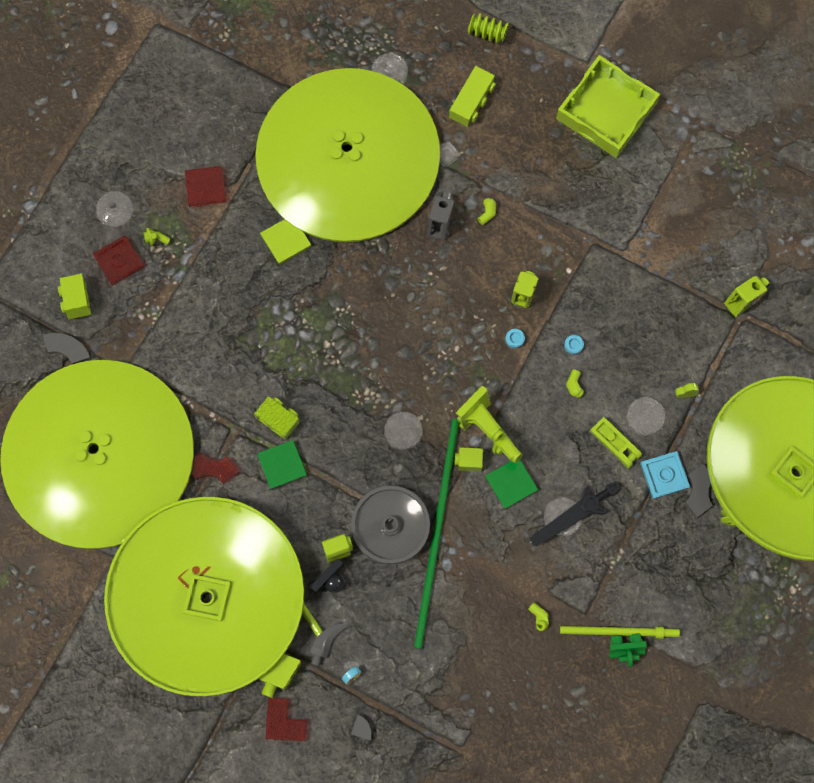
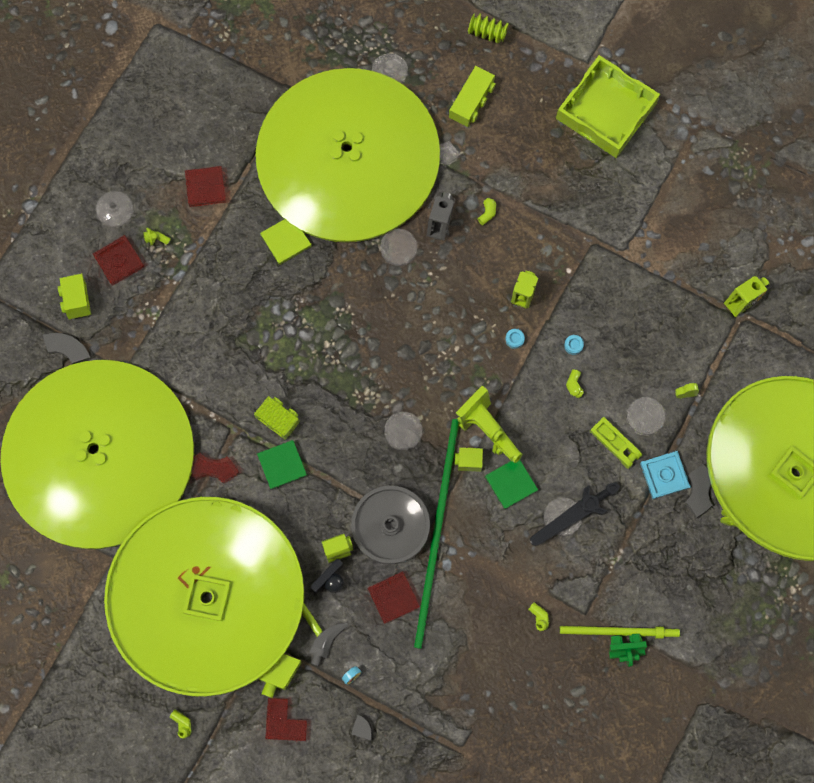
(184, 724): none -> lime arm
(393, 597): none -> clear red tile
(398, 247): none -> clear tile

